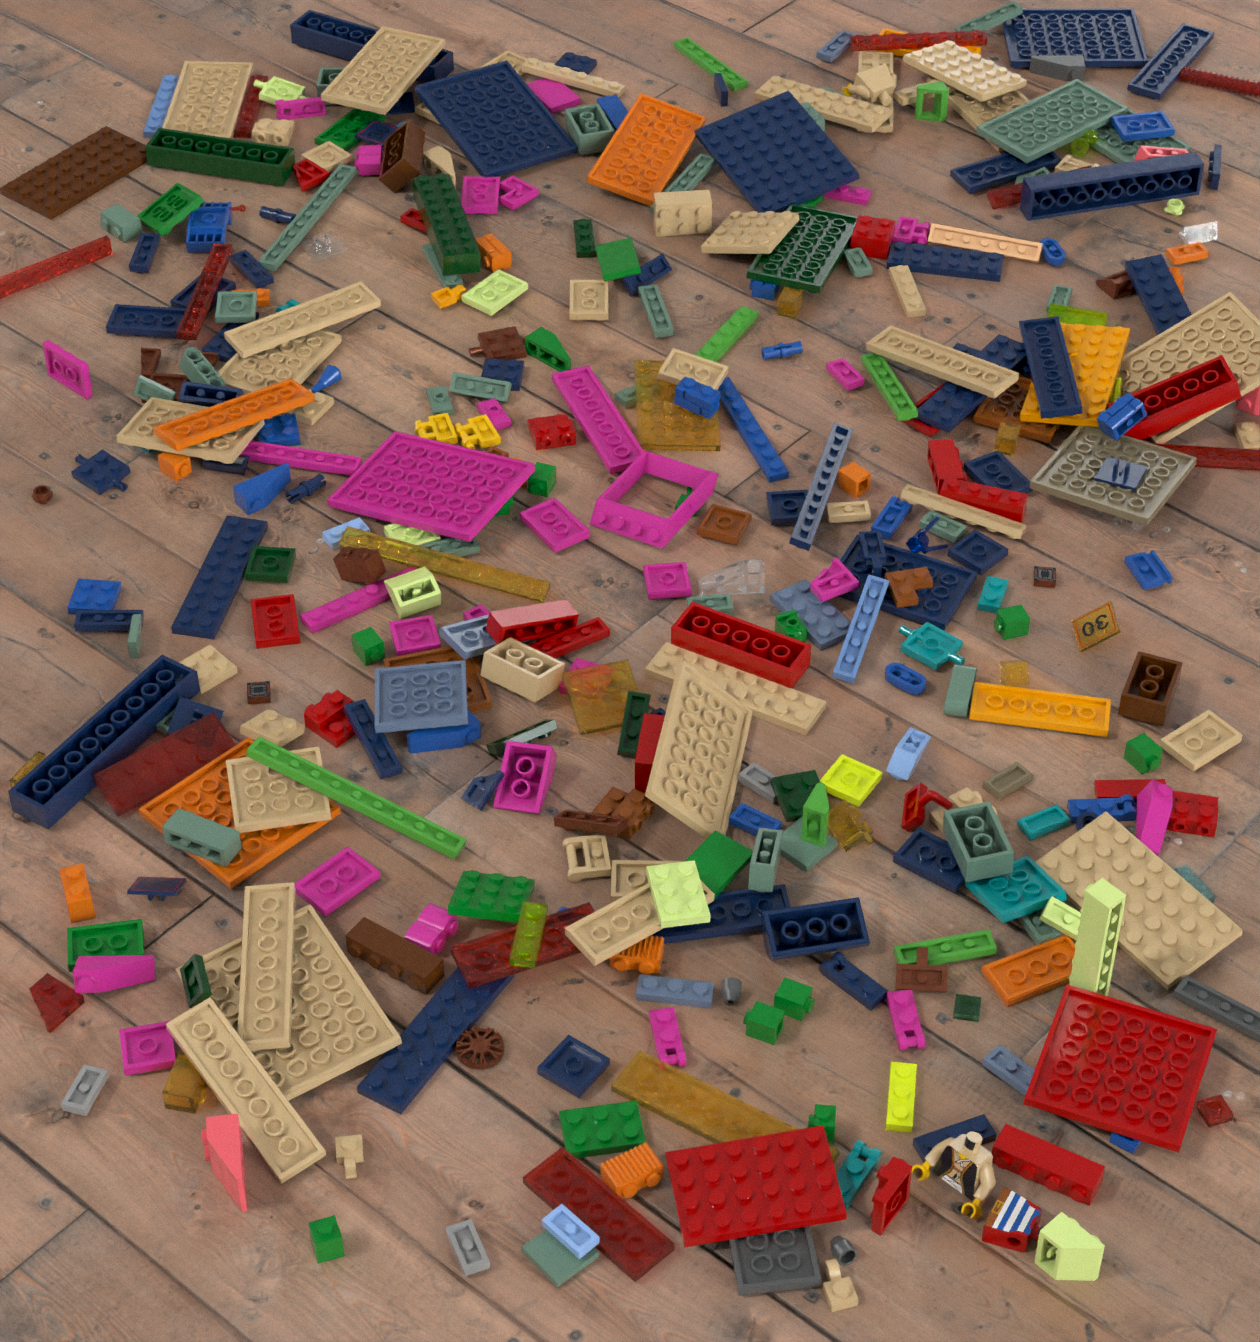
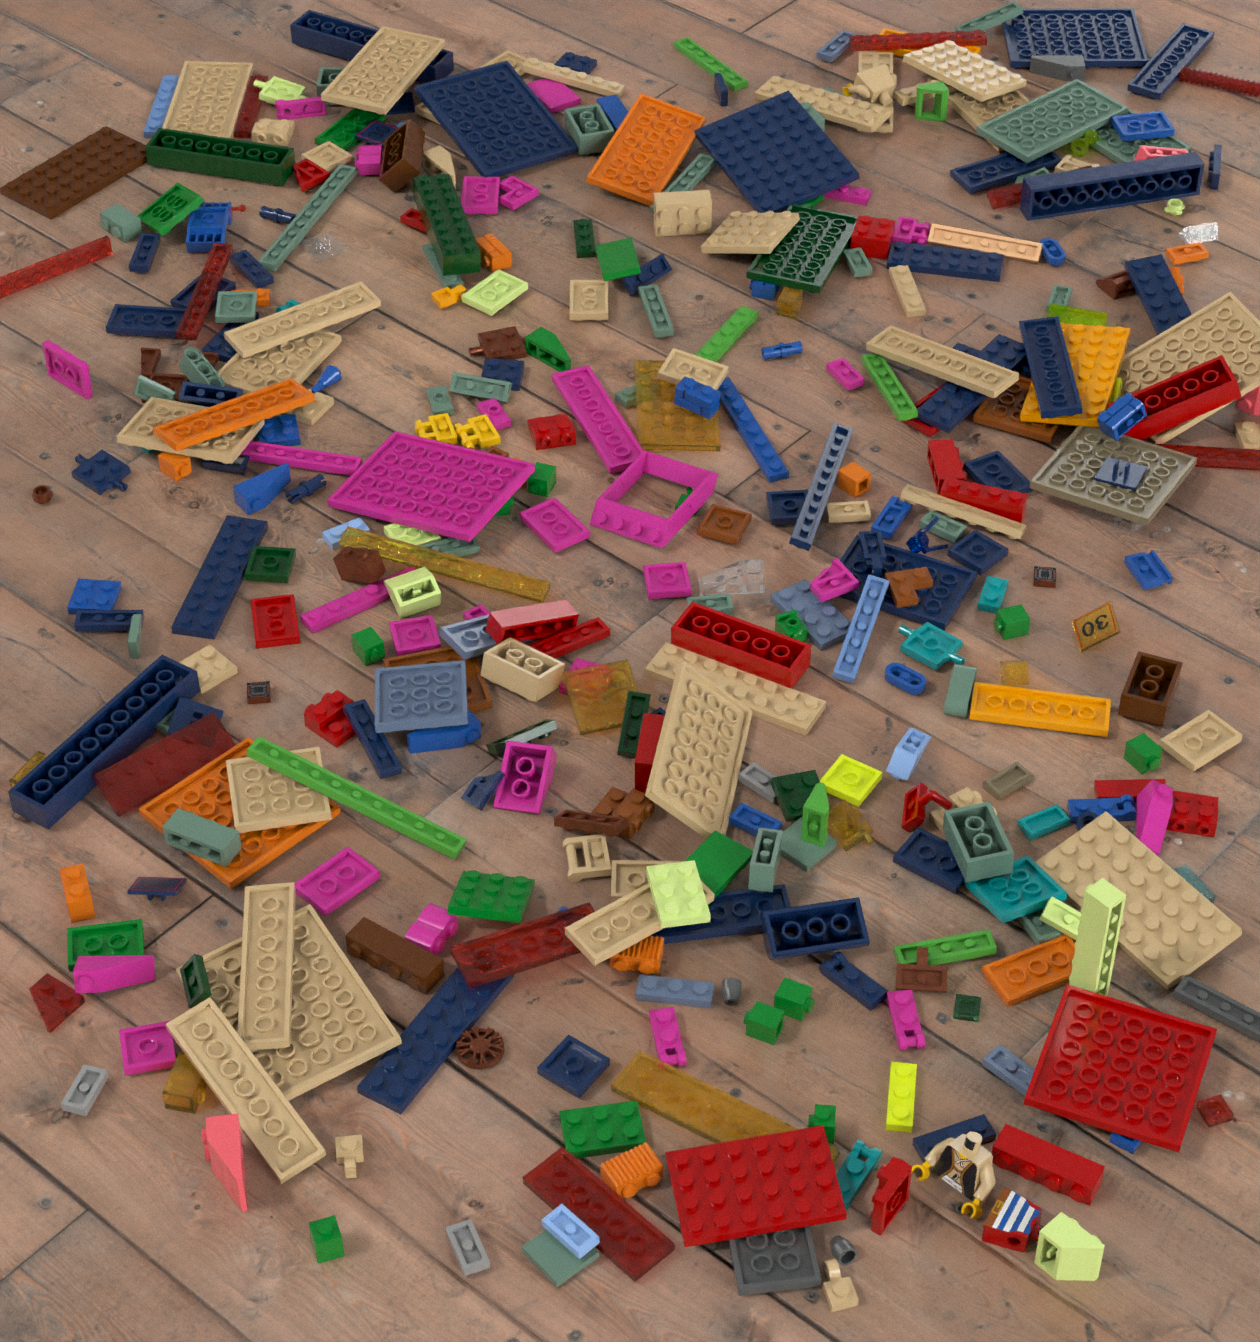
(273, 728): tan plate -> none
(528, 934): clear neon green plate -> none
(1007, 438): clear yellow brick -> none

